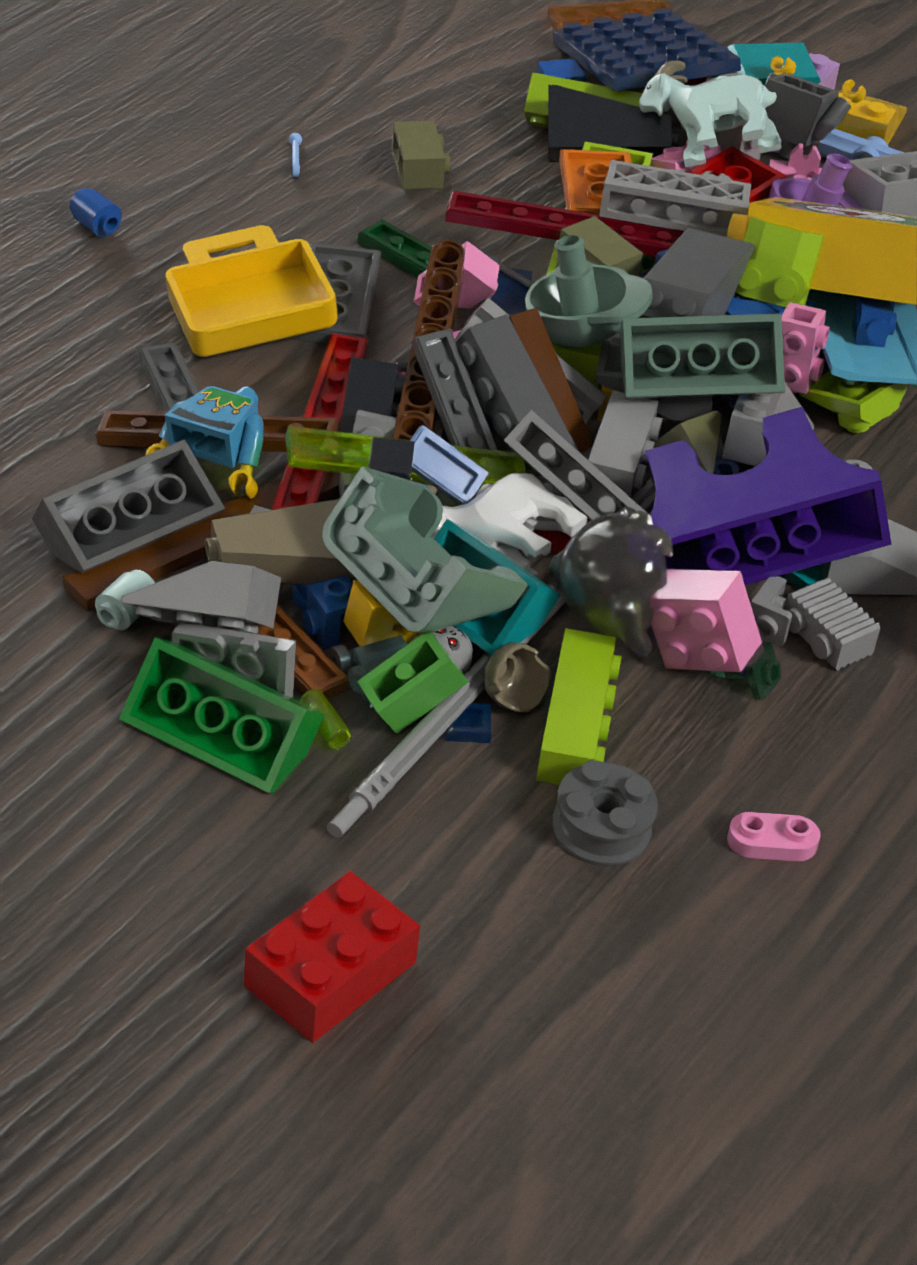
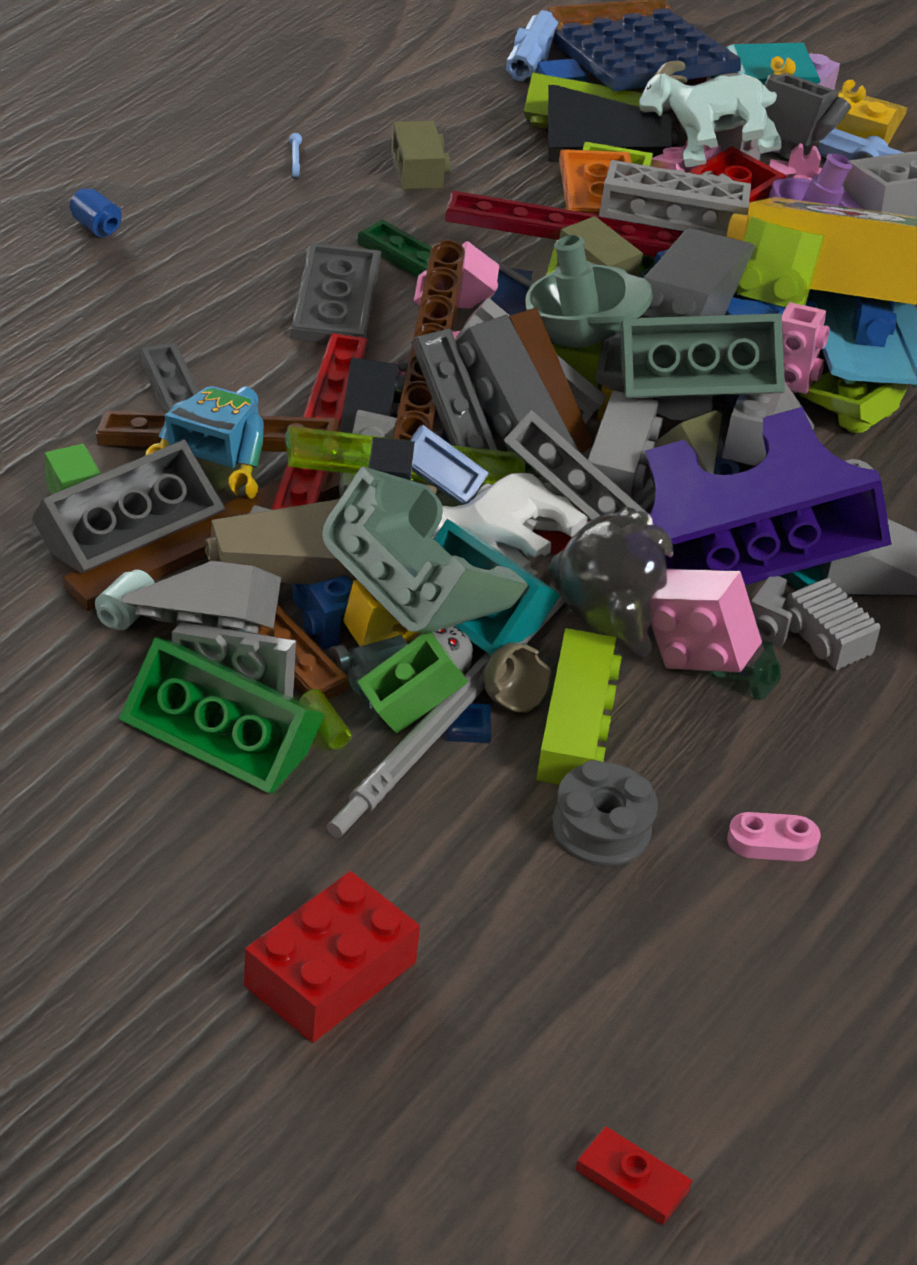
(68, 467): none -> bright green brick
(249, 293): yellow piece -> none
(531, 45): none -> light blue piece
(634, 1175): none -> red plate

